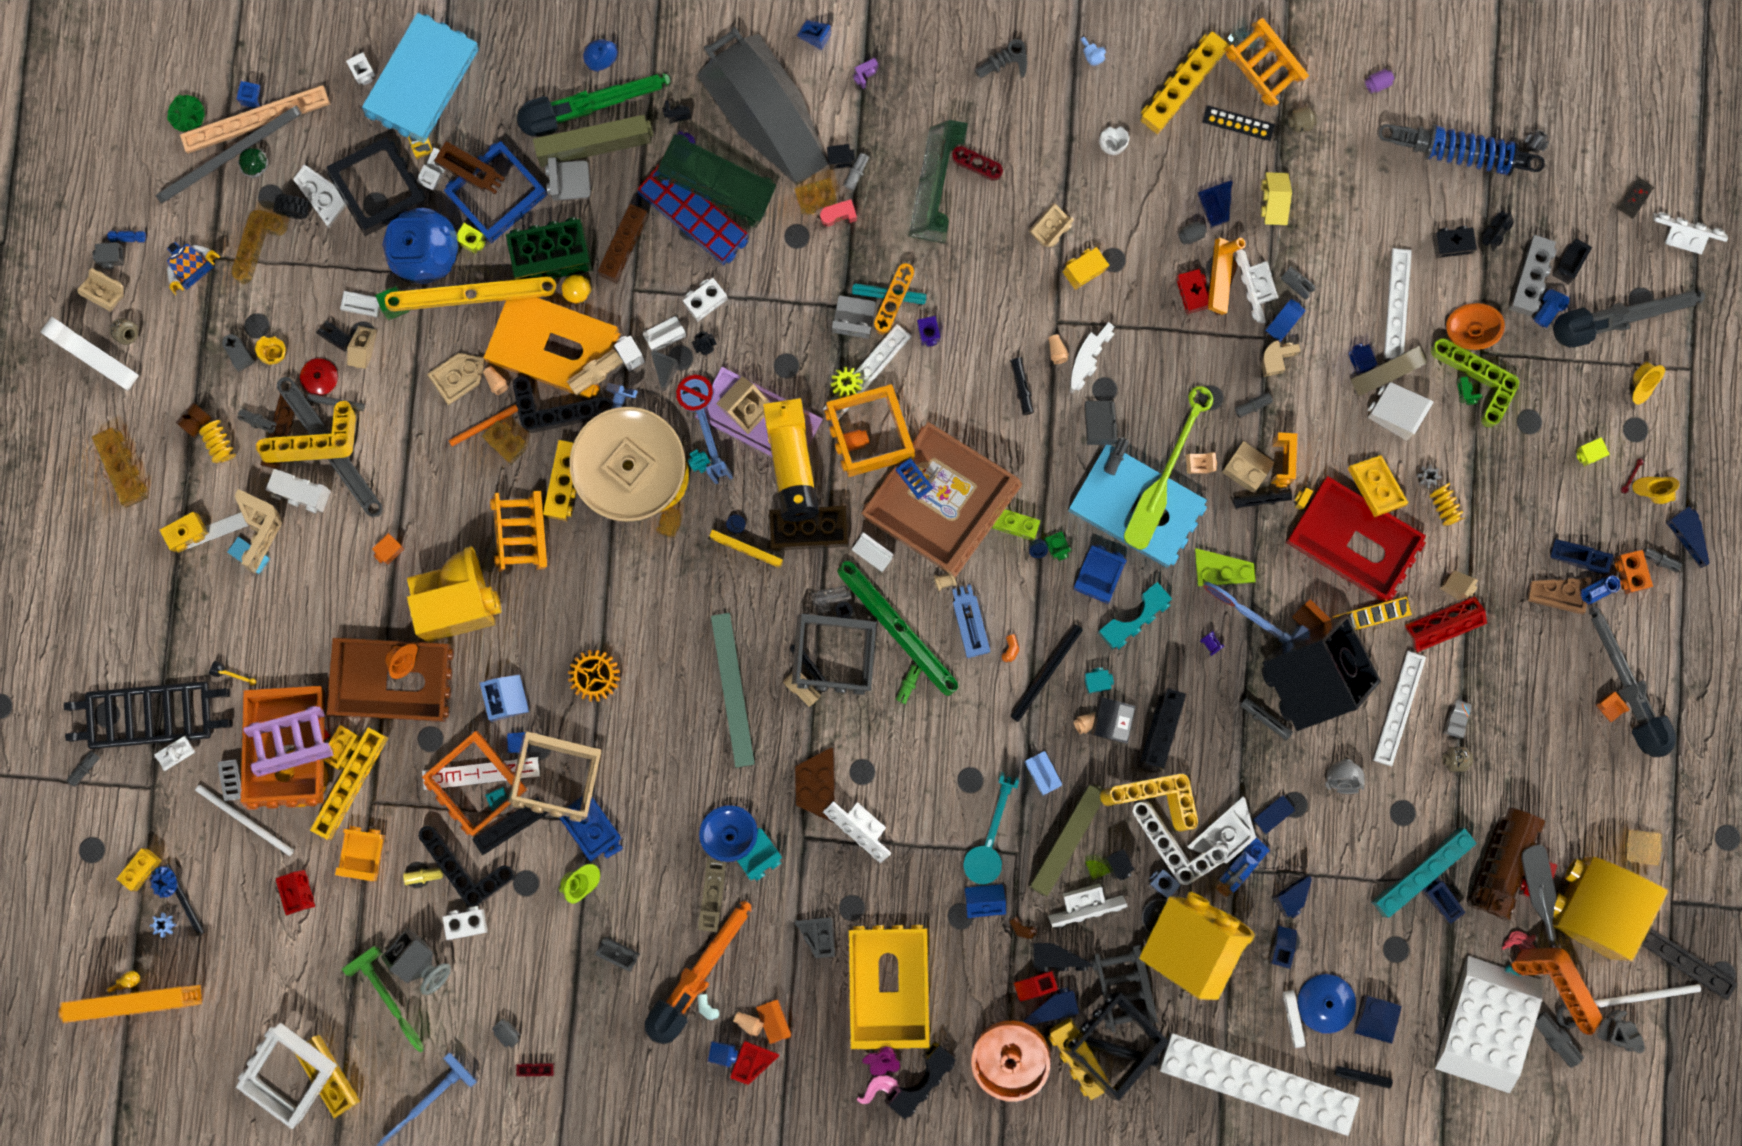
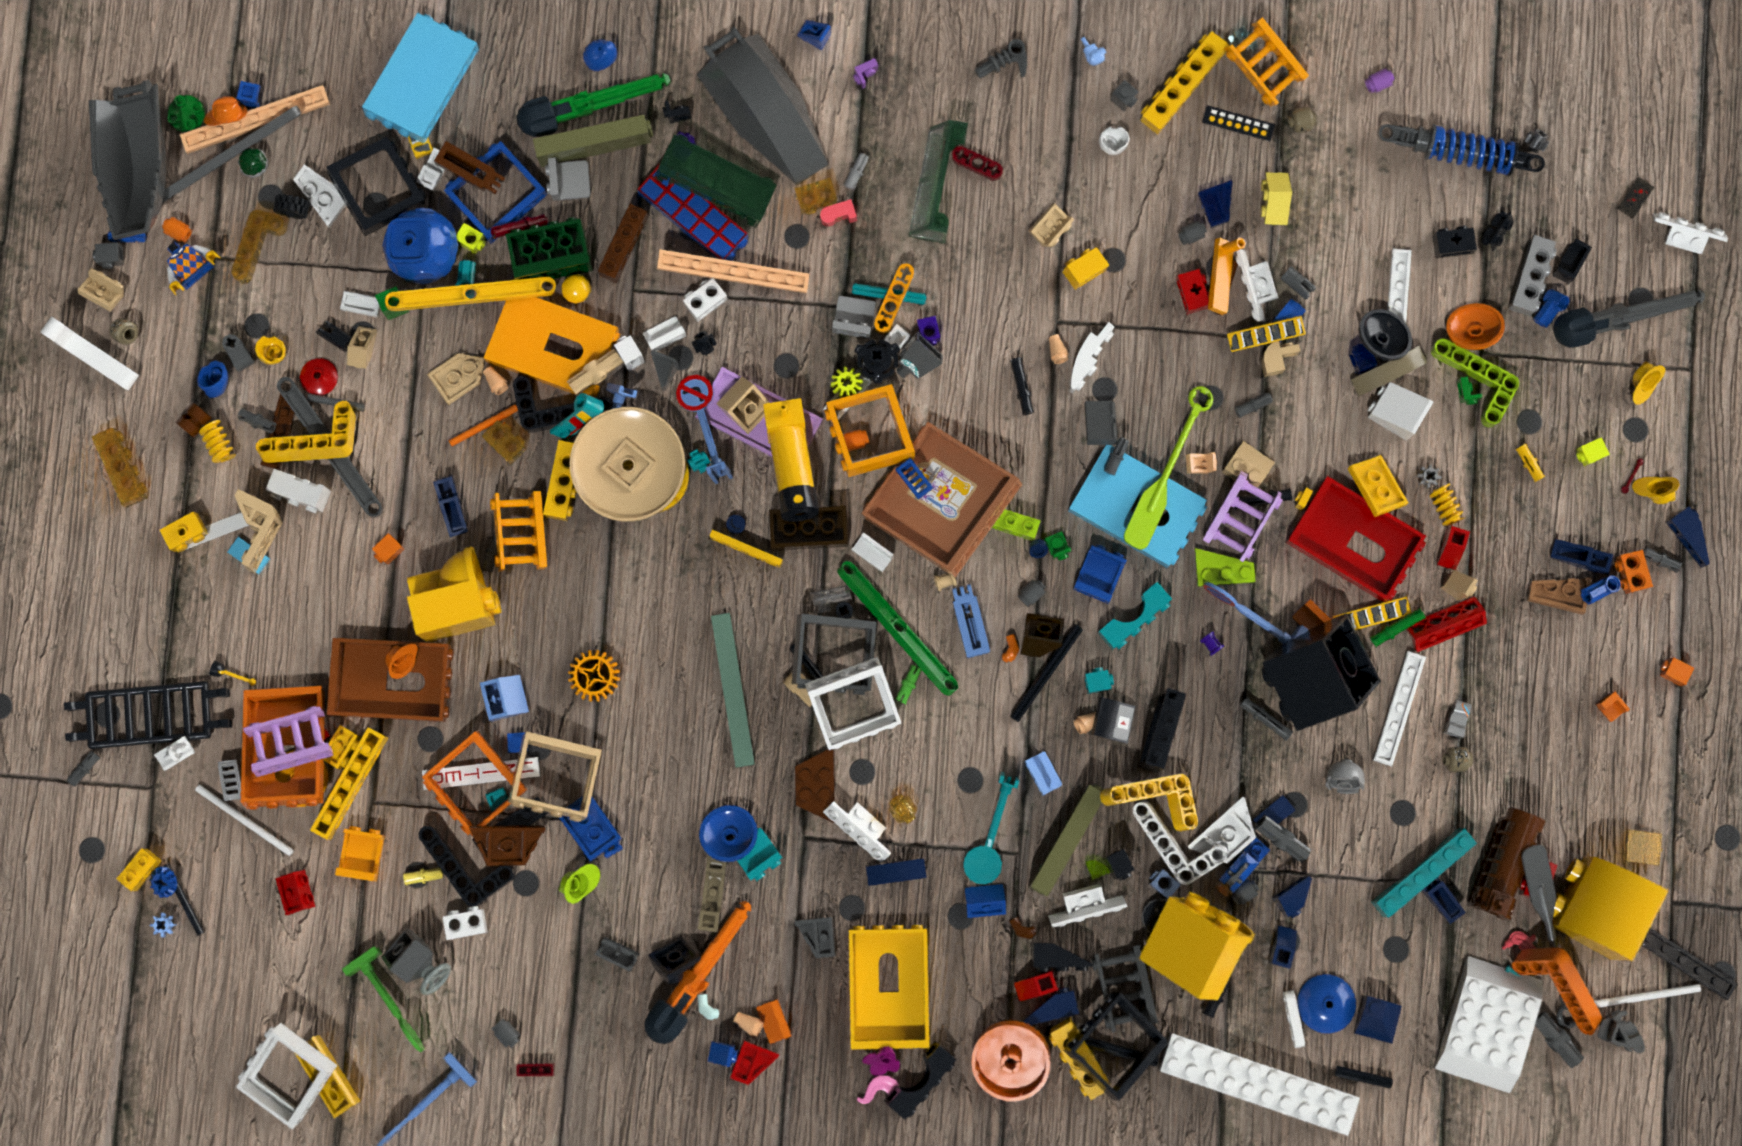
(127, 980): yellow piece -> none
(129, 158): none -> dark grey windscreen
(130, 1003): light orange panel -> none
(177, 229): none -> orange brick
(213, 379): none -> blue hair
(225, 110): none -> orange piece
(358, 64): white brick -> none
(450, 505): none -> dark blue slope
(466, 275): none -> teal piece
(502, 230): none -> dark red pin
(506, 843): none -> reddish brown wing
(585, 409): none -> teal door
(670, 523): clear yellow brick -> none
(673, 960): none -> black slope
(732, 271): none -> light nougat plate
(840, 156): black brick -> none
(862, 729): none -> white piece
(884, 351): none -> black piece
(896, 872): none -> dark blue slope
(903, 809): none -> clear yellow head
(918, 357): none -> dark grey torso
(1032, 592): none -> dark grey brick
(1041, 635): none -> dark brown slope
(1124, 96): none -> dark grey brick
(1212, 1005): none -> black pin
(1232, 500): none -> lavender fence
(1245, 892): none -> dark grey brick
(1266, 333): none -> tile
(1283, 839): none -> dark grey piece
(1289, 442): light orange panel -> none
(1385, 335): none -> black dish
(1397, 627): none -> green pin
(1453, 547): none -> red slope
(1530, 462): none -> yellow pin
(1653, 734): piece -> none
(1676, 671): none -> orange brick

